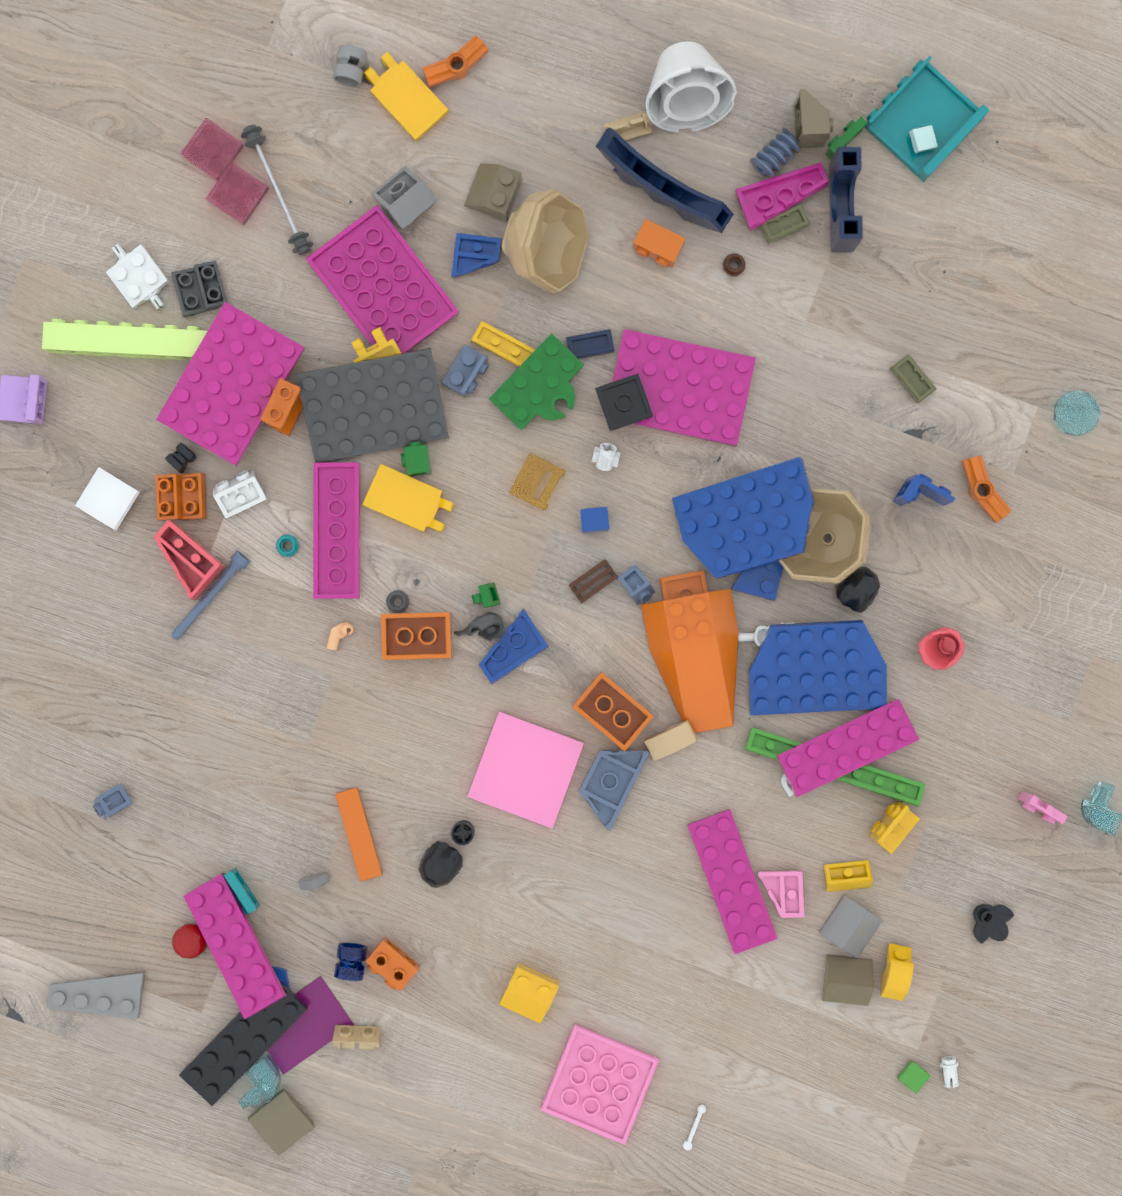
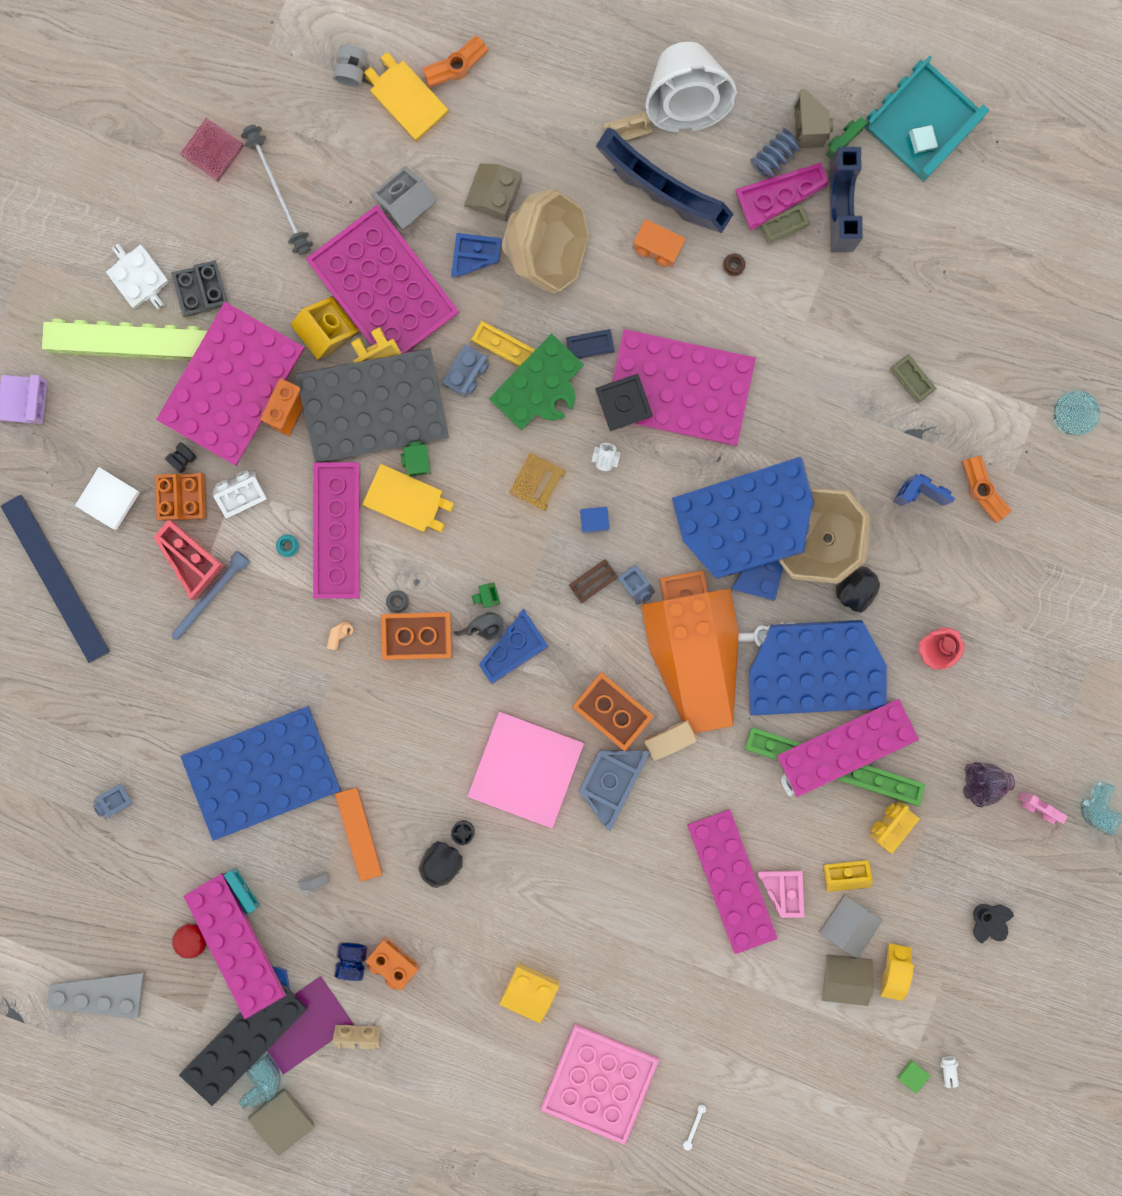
(55, 578): none -> dark blue tile
(237, 193): clear pink plate -> none
(260, 773): none -> blue plate
(324, 327): none -> yellow slope
(986, 783): none -> clear purple piece

